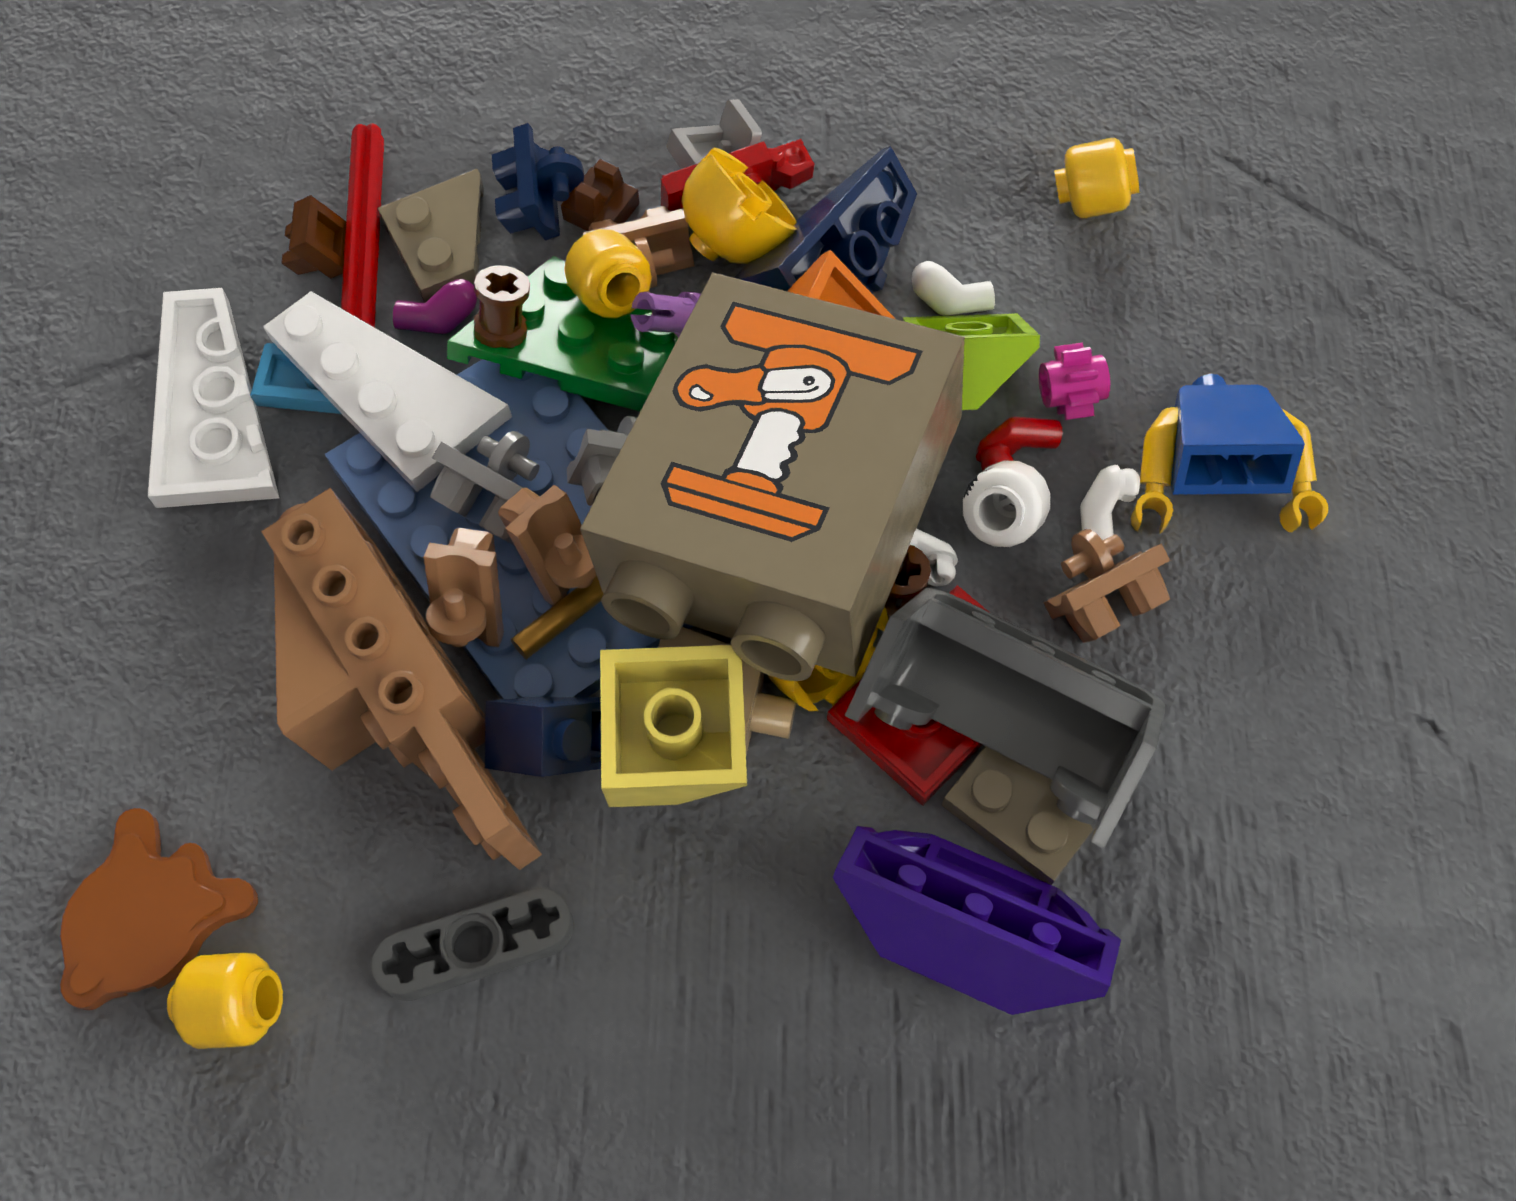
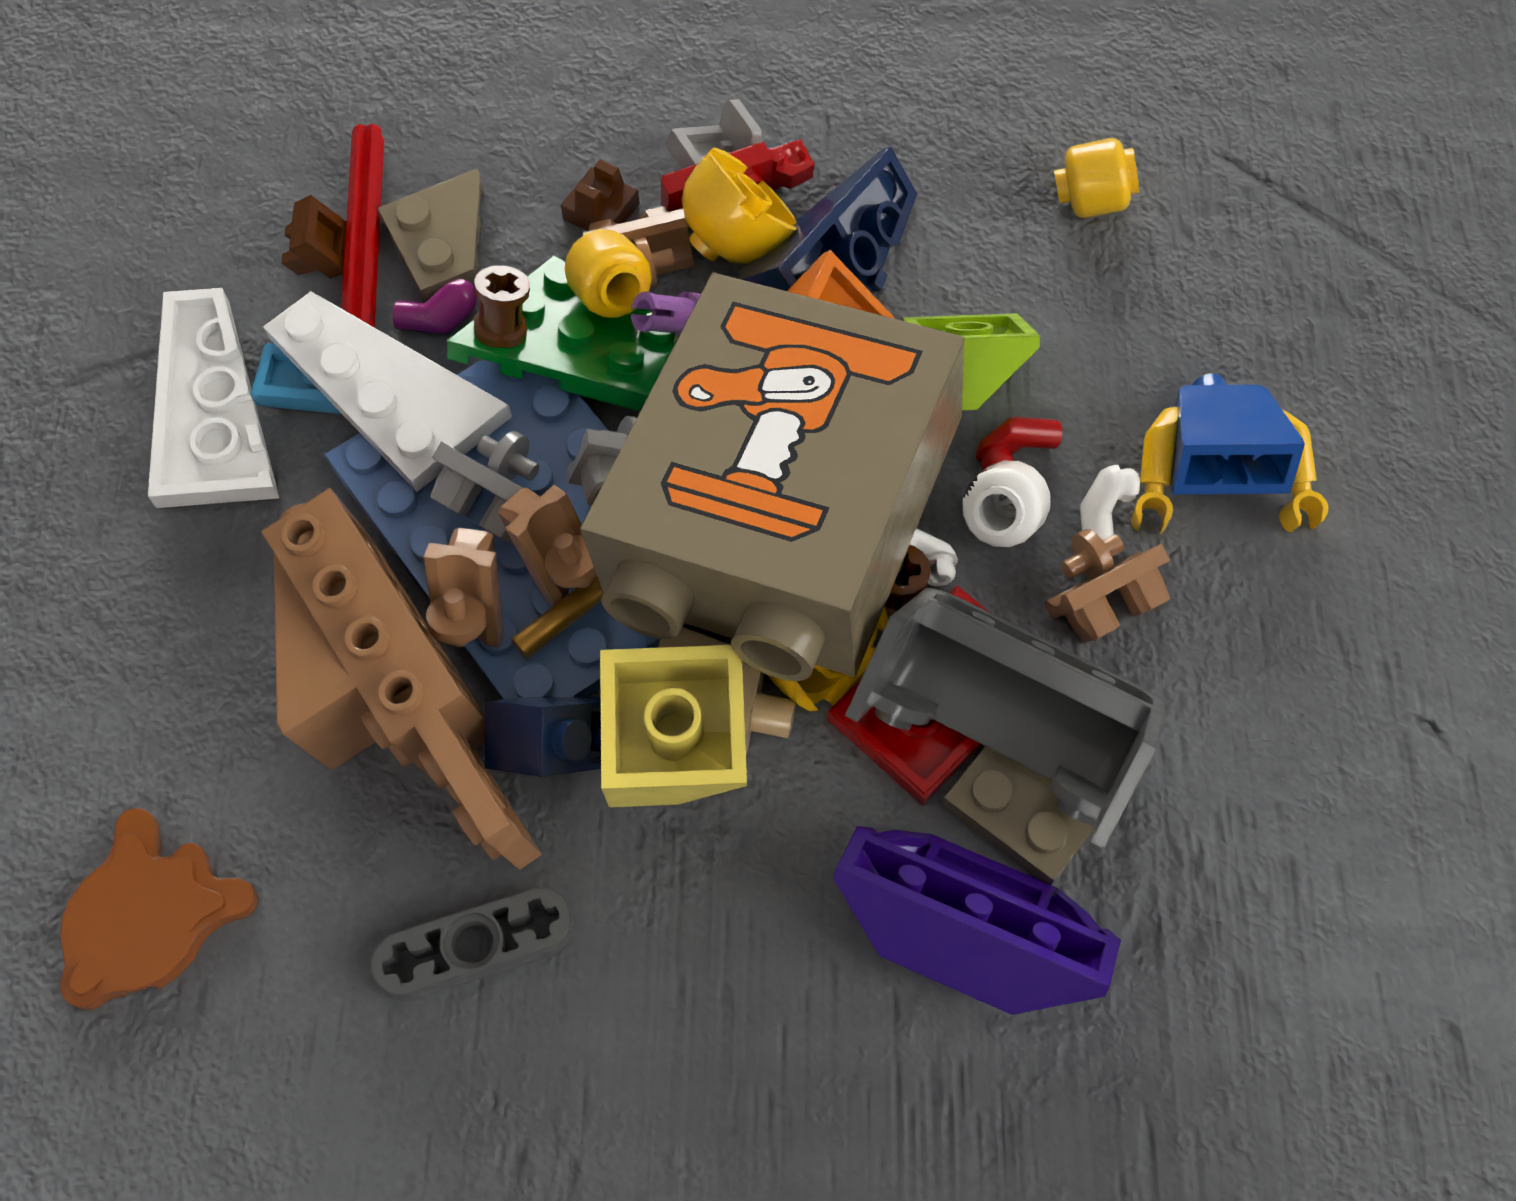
(225, 1000): yellow head -> none
(541, 181): dark blue hips -> none
(947, 294): white arm -> none
(1074, 381): dark pink gear -> none

